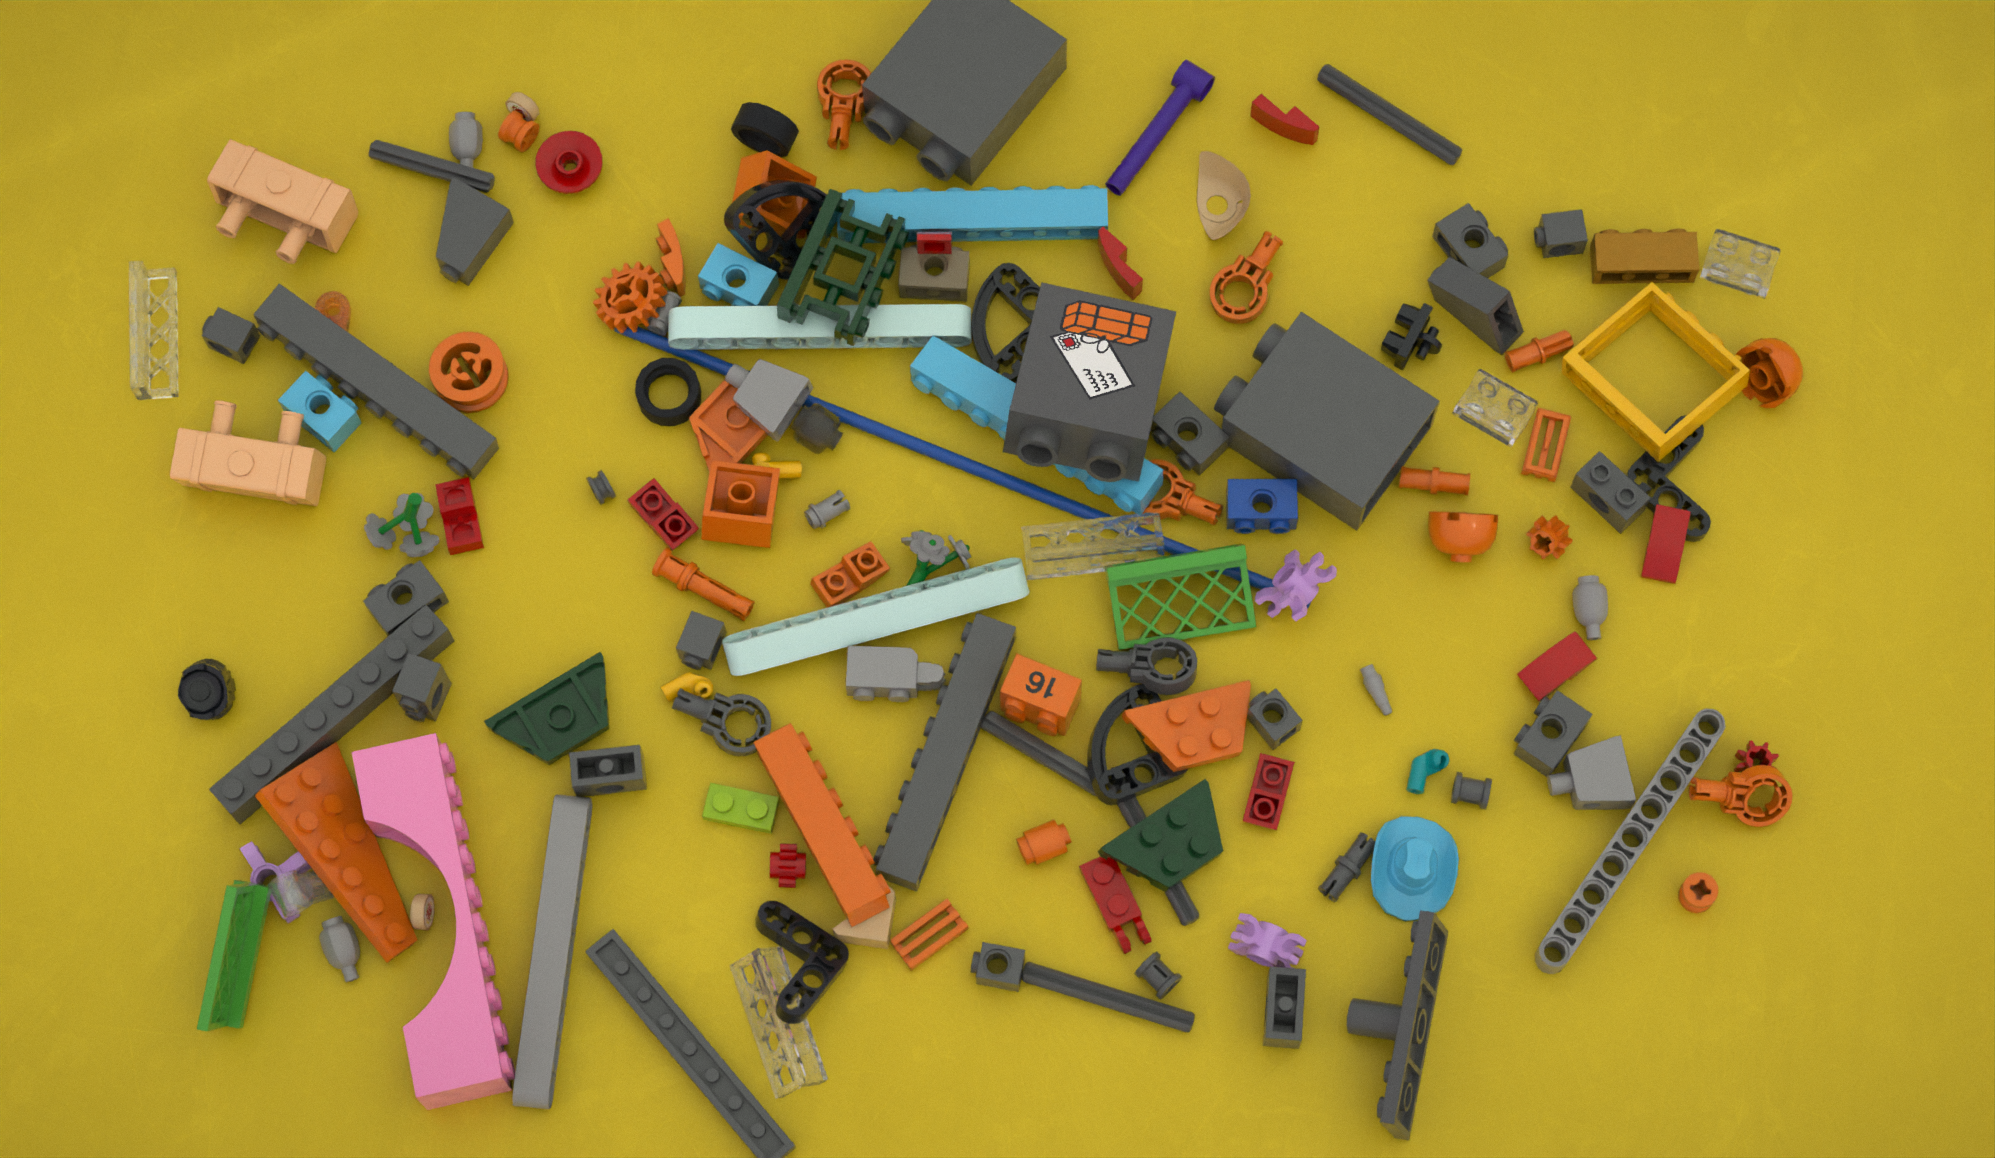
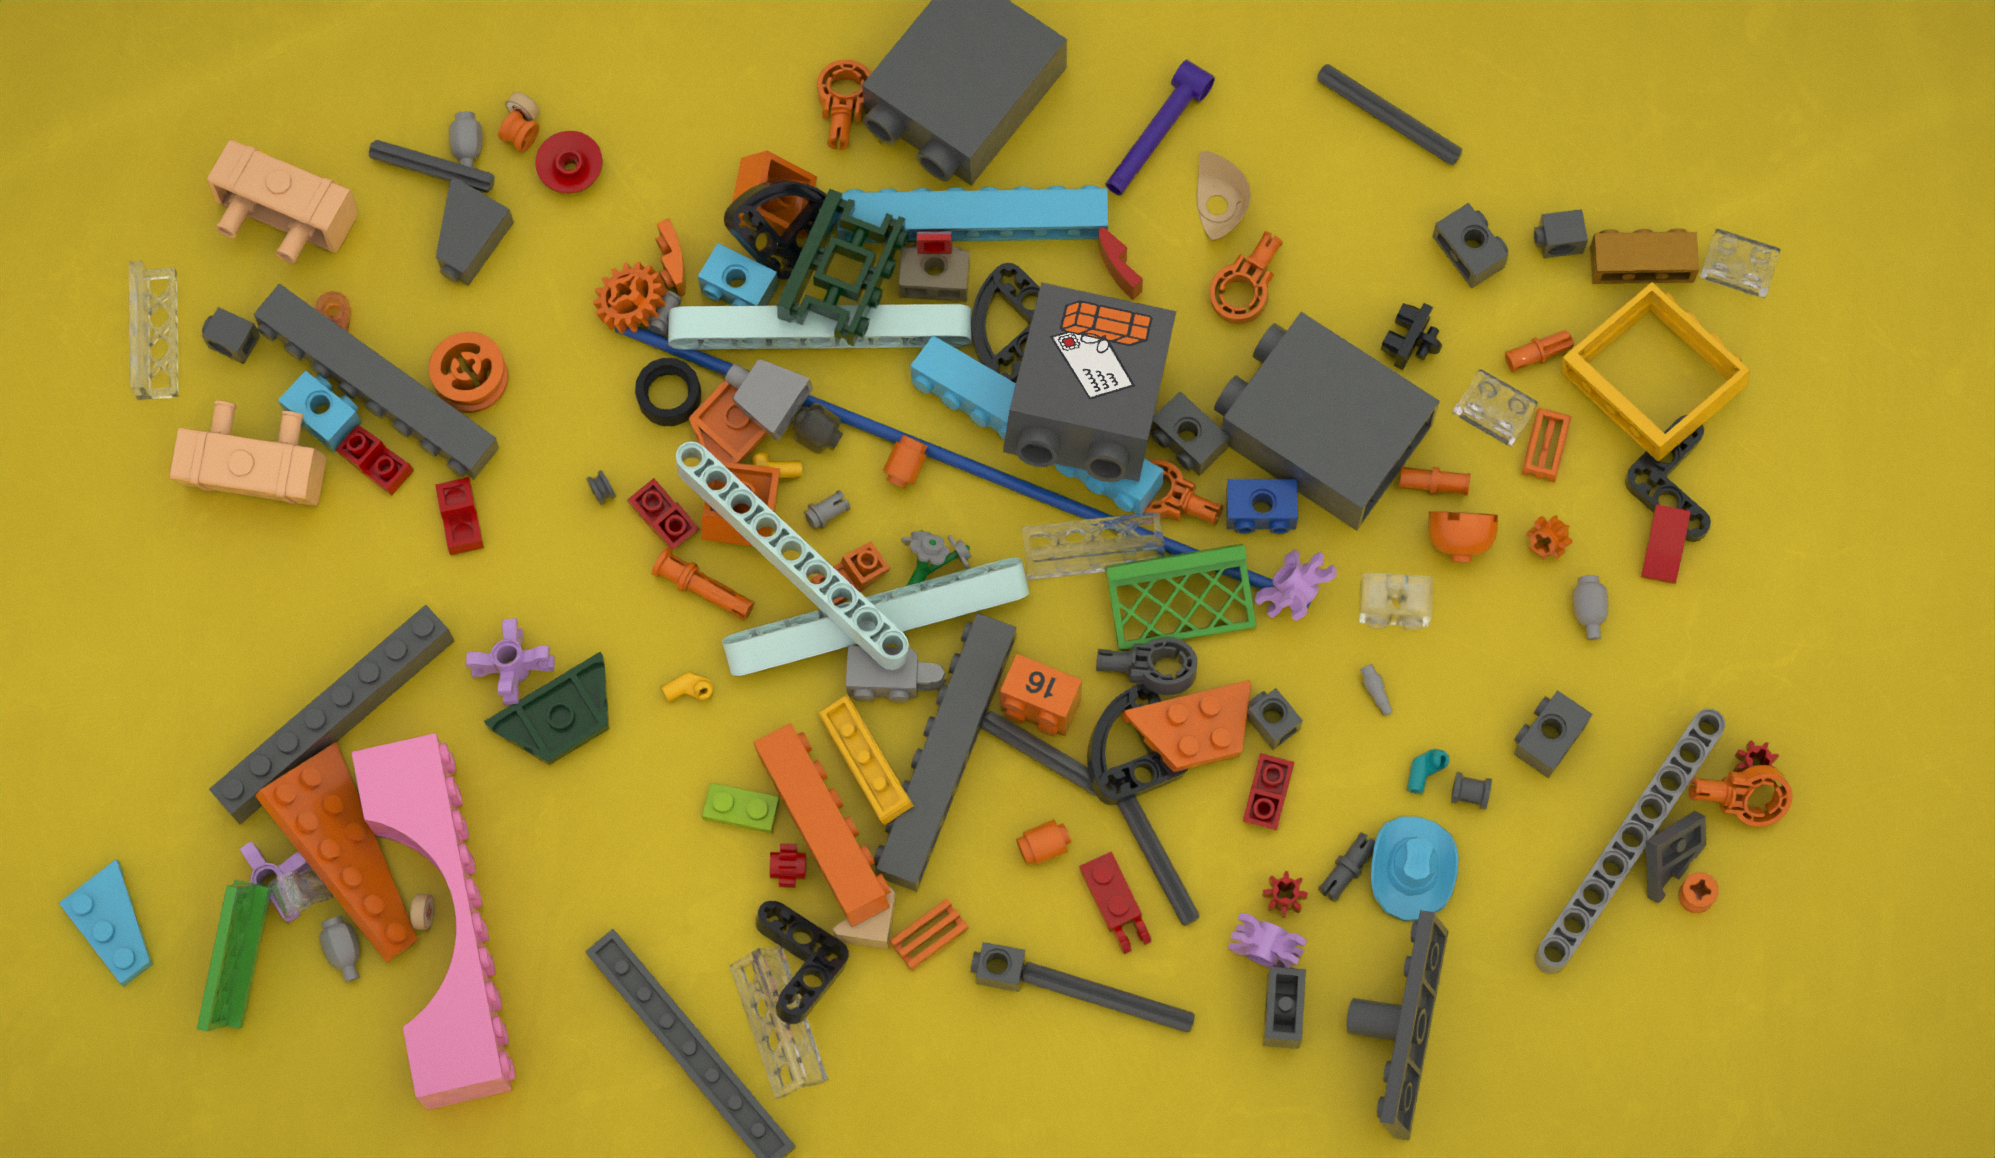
(108, 922): none -> medium azure wing
(207, 689): black hair -> none
(374, 459): none -> red slope
(409, 579): dark grey brick -> none
(411, 516): light grey plant -> none
(421, 688): dark grey brick -> none
(515, 671): none -> lavender pin
(552, 952): light grey beam -> none
(608, 770): dark grey brick -> none
(700, 641): dark grey brick -> none
(724, 706): dark grey pin -> none
(764, 129): black tyre -> none
(796, 570): none -> light aqua beam
(866, 759): none -> yellow tile
(905, 461): none -> orange brick
(1158, 975): dark grey bush -> none
(1171, 840): dark green wing -> none
(1284, 884): none -> red gear
(1293, 125): red slope -> none
(1413, 596): none -> clear brick
(1477, 304): dark grey slope -> none
(1557, 666): red slope -> none
(1596, 777): light grey torso -> none
(1610, 492): dark grey brick -> none
(1672, 852): none -> dark grey wing
(1773, 371): orange cylinder -> none

